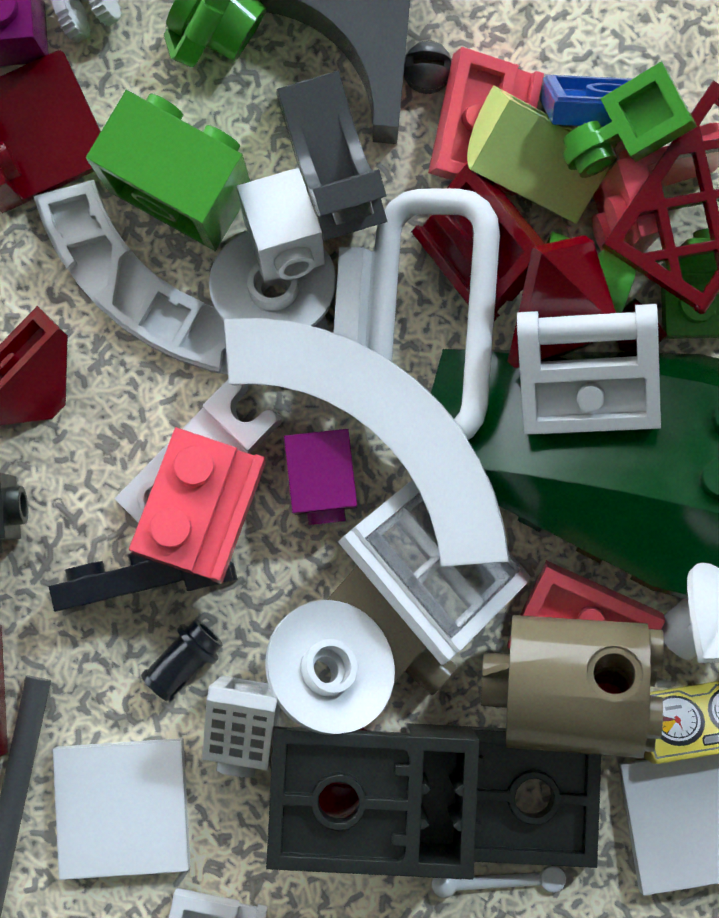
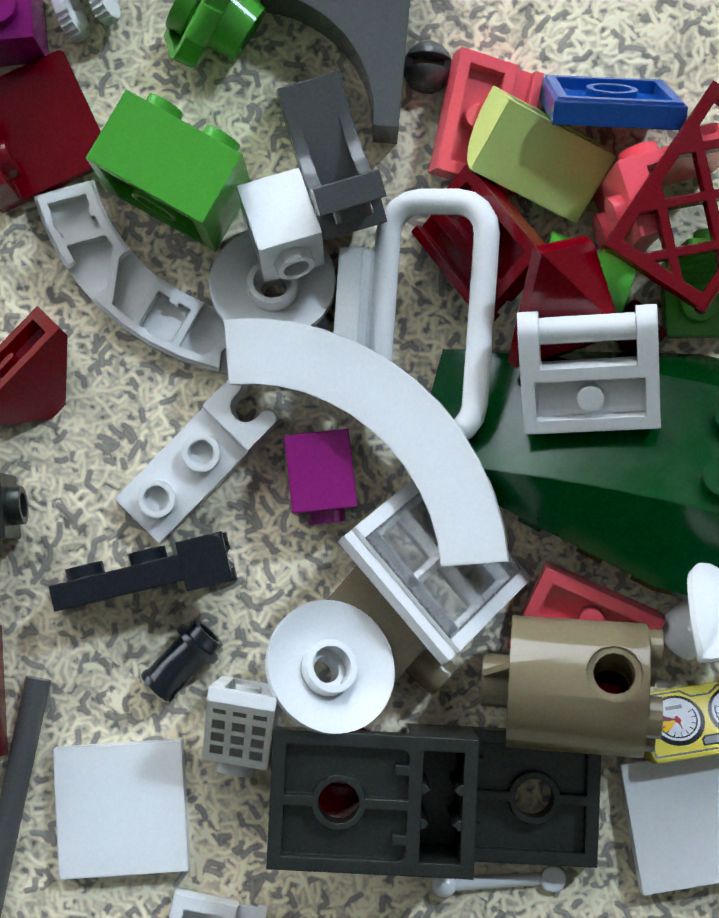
(197, 505): coral plate -> none
(643, 116): bright green plate -> none

